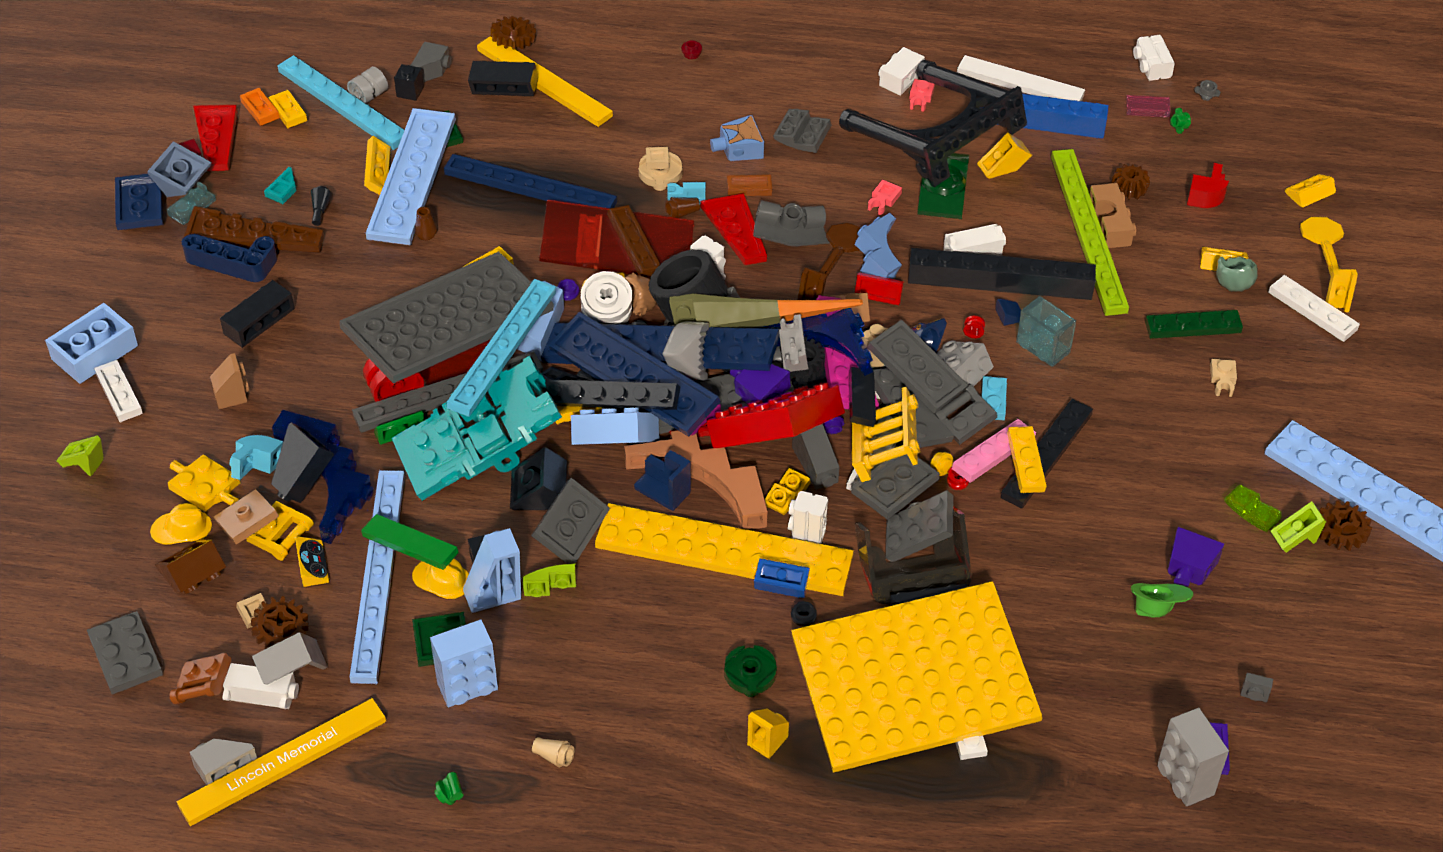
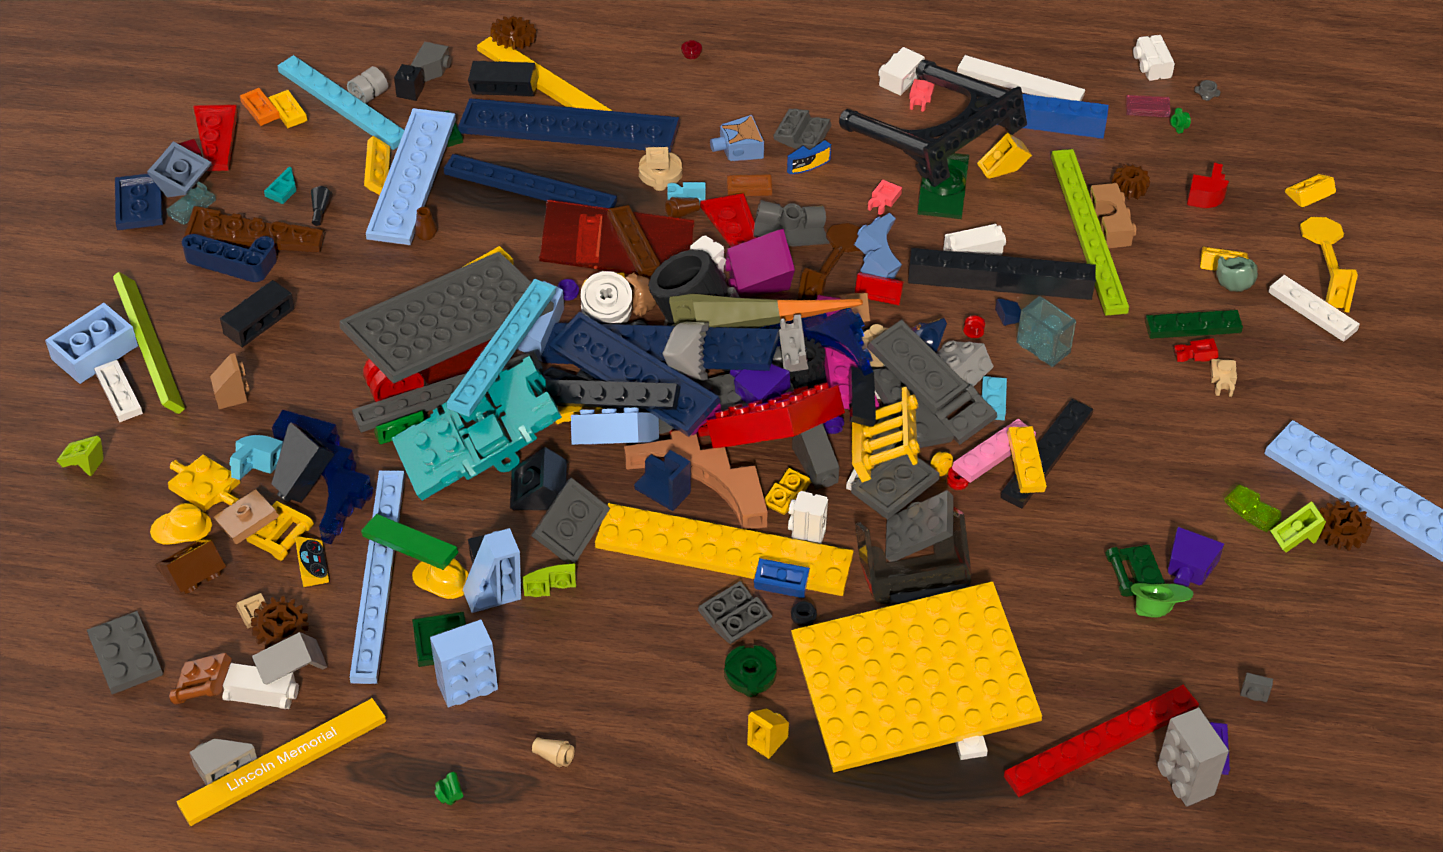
(148, 343): none -> lime tile
(568, 125): none -> dark blue plate
(734, 613): none -> dark grey slope
(760, 265): none -> magenta slope
(805, 160): none -> slope
(1099, 741): none -> red plate
(1141, 565): none -> dark green plate
(1199, 350): none -> red plate

